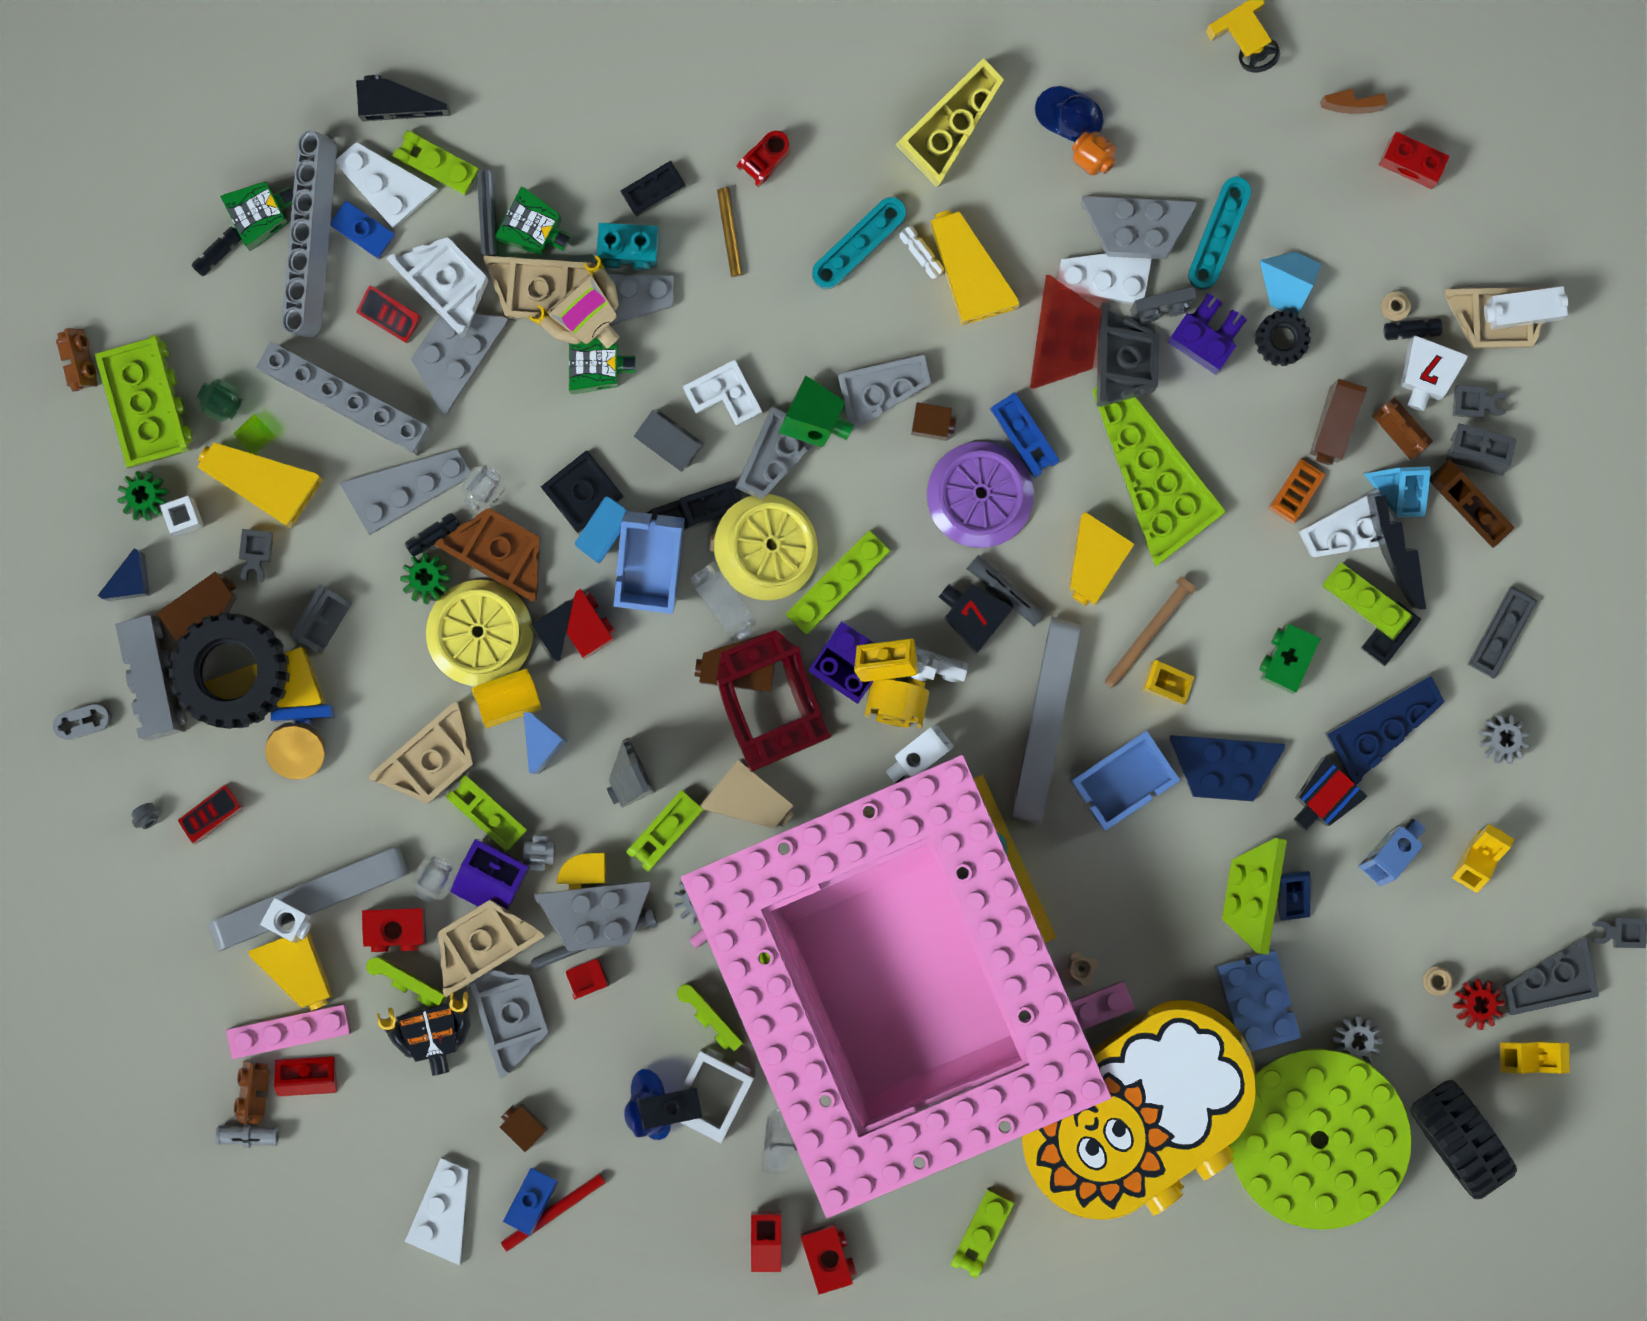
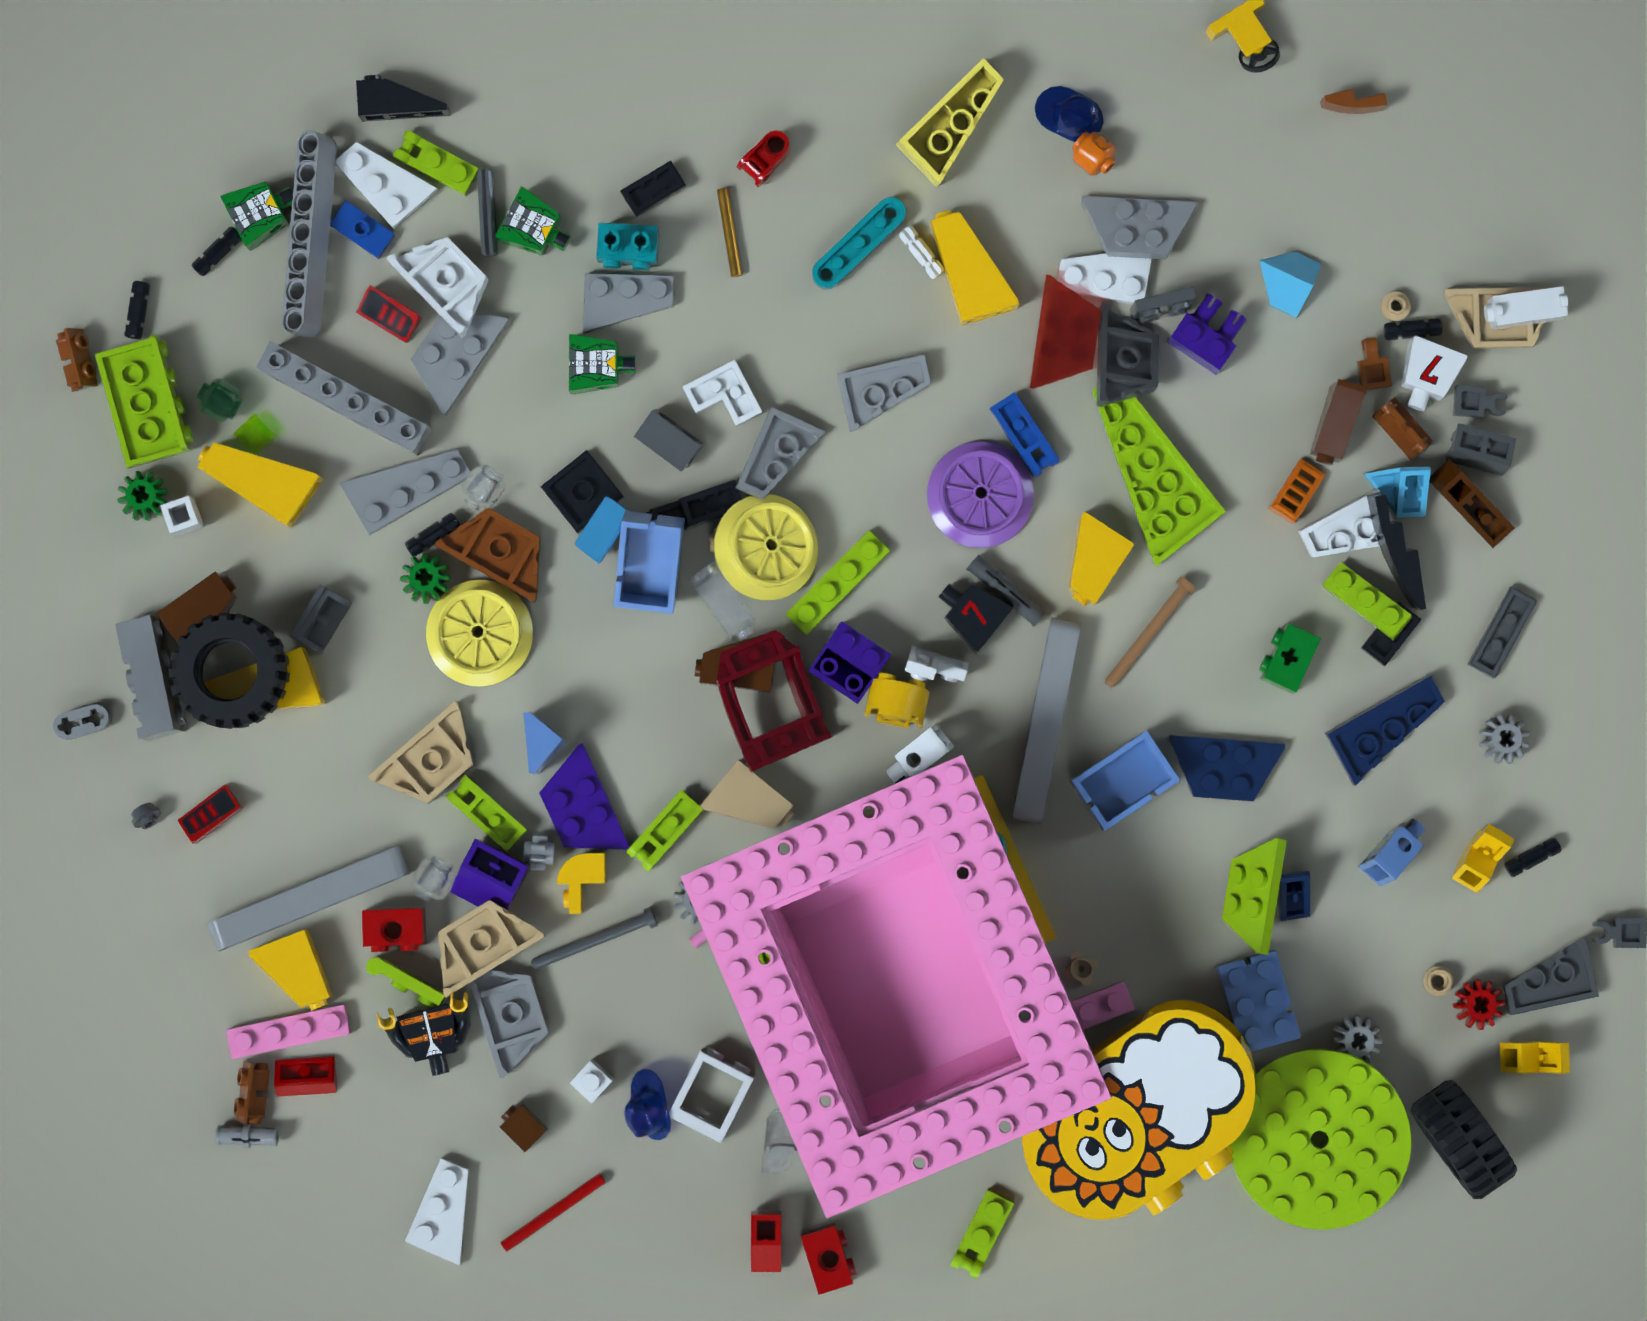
(128, 580): dark blue slope -> none
(137, 310): none -> black axle
(255, 548): dark grey plate -> none
(275, 914): white brick -> none
(295, 750): tile -> none
(303, 714): blue plate -> none
(506, 698): yellow panel -> none
(530, 1201): blue plate -> none
(532, 282): tan wing -> none
(552, 629): black slope -> none
(581, 806): none -> dark purple wing
(584, 310): tan torso -> none
(585, 626): red slope -> none
(587, 978): red panel -> none
(591, 1081): none -> white brick
(595, 914): light grey wing -> none
(628, 777): dark grey wedge -> none
(669, 1108): black plate -> none
(708, 1016): lime plate -> none
(815, 415): green torso -> none
(886, 660): yellow slope -> none
(933, 421): reddish brown brick -> none
(1167, 682): yellow slope -> none
(1219, 233): teal plate -> none
(1270, 351): black tyre -> none
(1326, 795): torso -> none
(1373, 371): none -> dark orange plate
(1414, 160): red brick -> none
(1533, 857): none -> black axle

